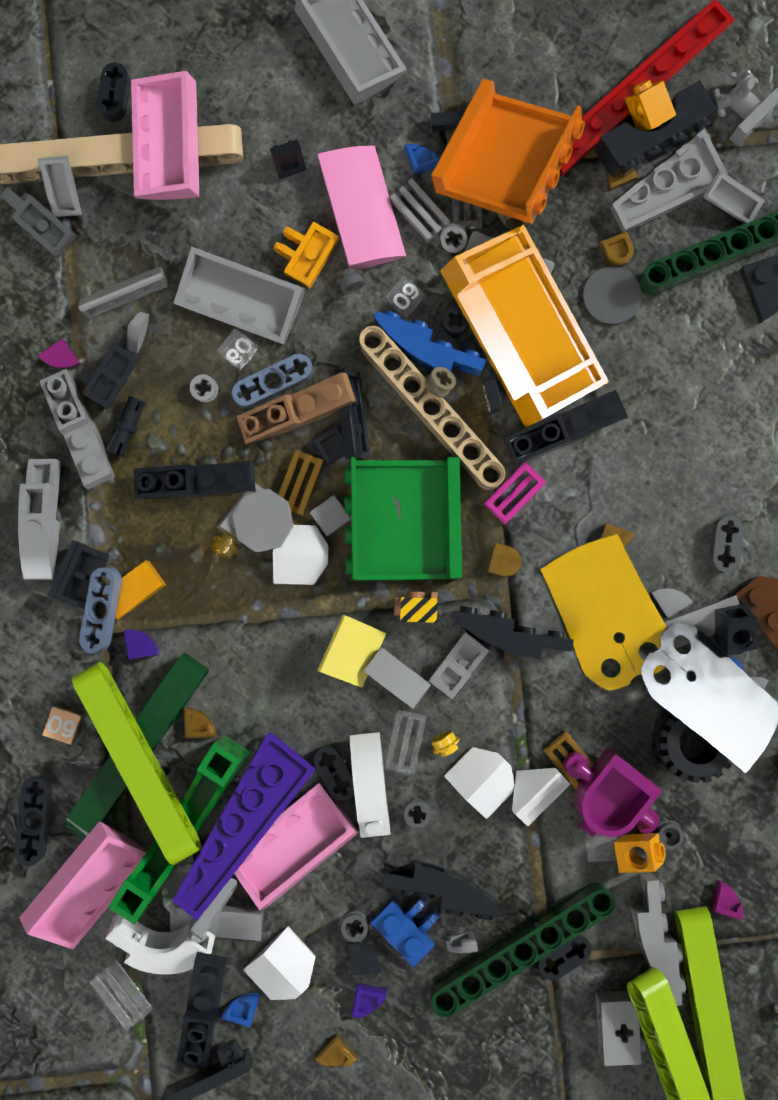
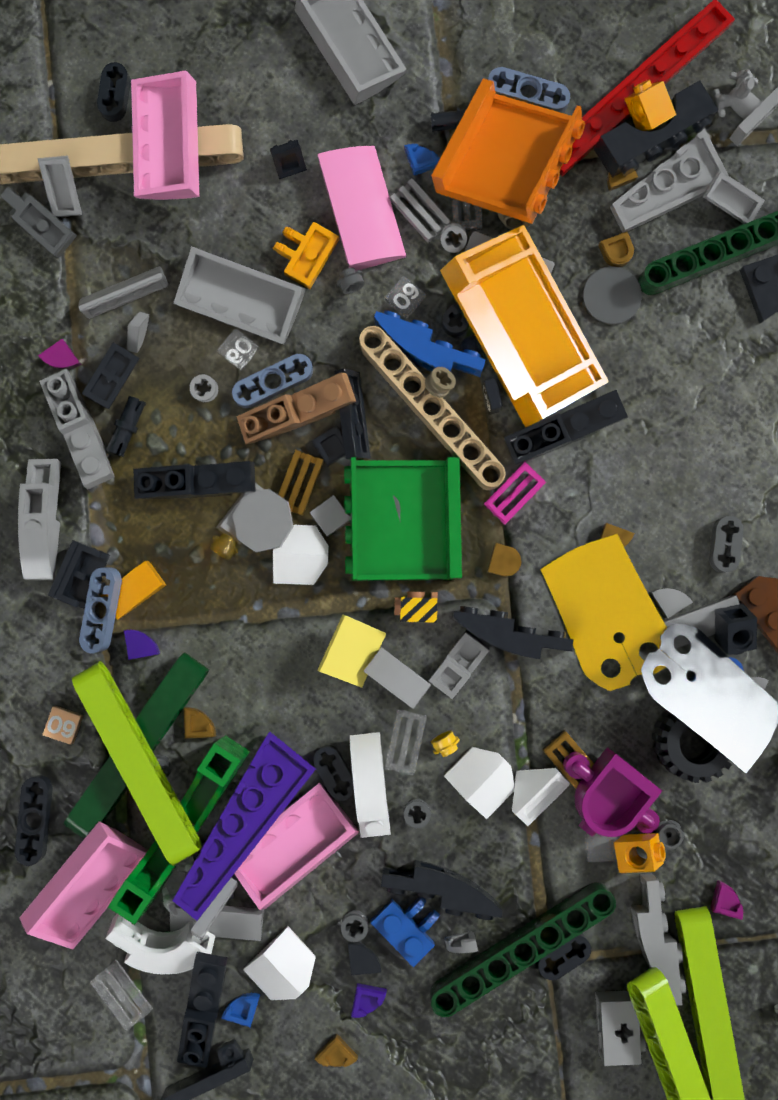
(522, 79): none -> sand blue beam

